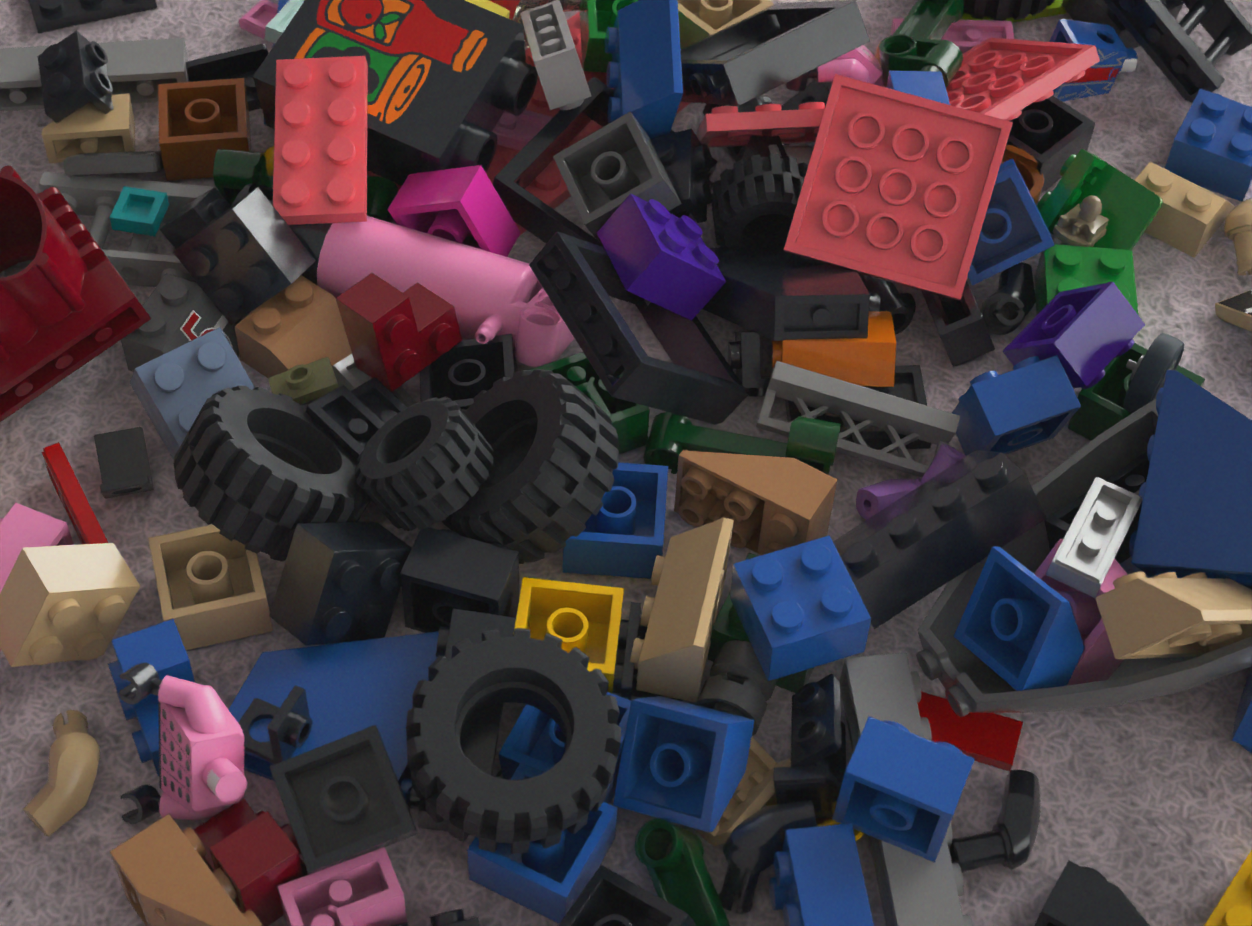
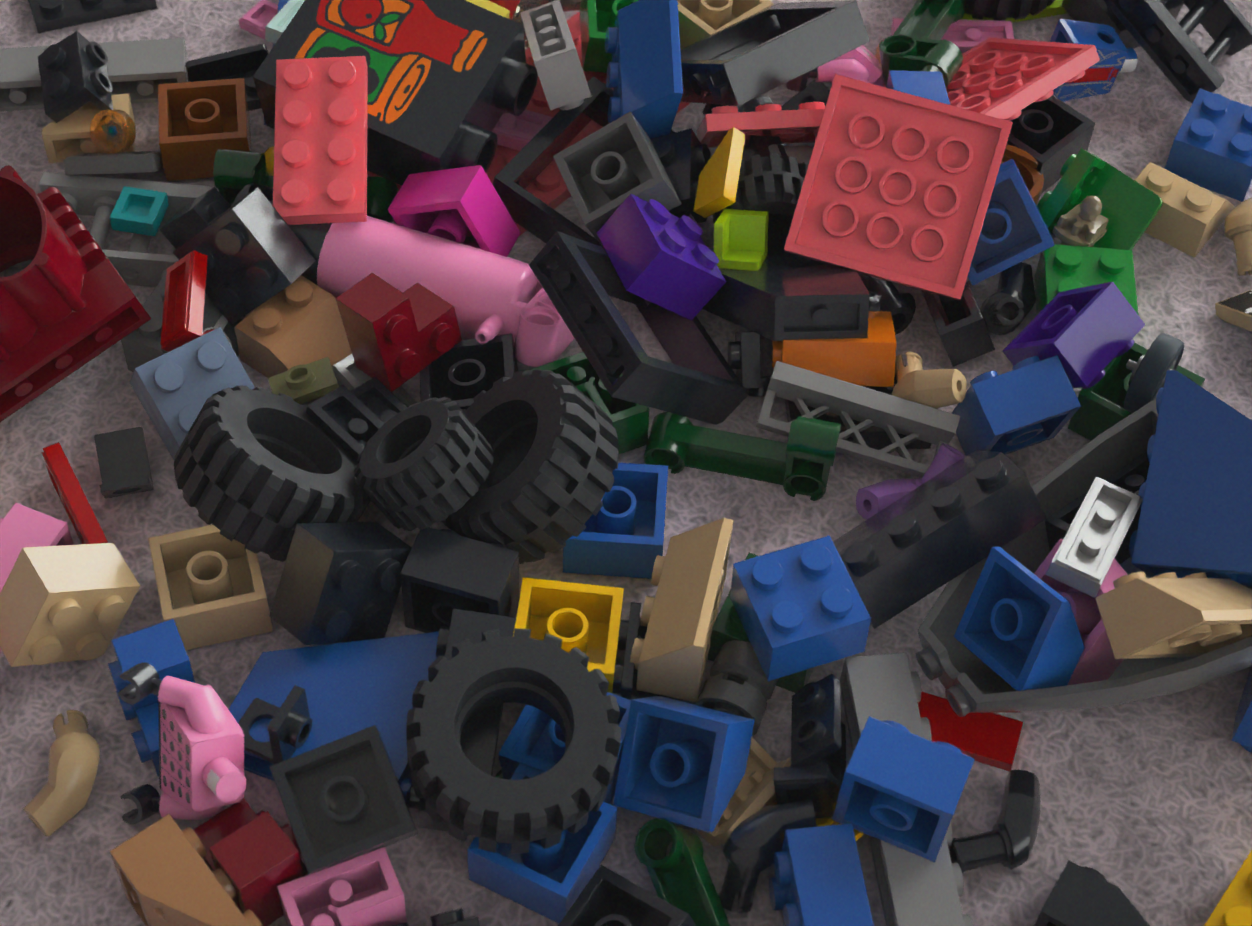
(112, 131): none -> clear orange tile
(184, 301): none -> red tile
(720, 175): none -> yellow tile
(741, 239): none -> lime panel
(768, 497): medium nougat slope -> none
(928, 387): none -> tan arm

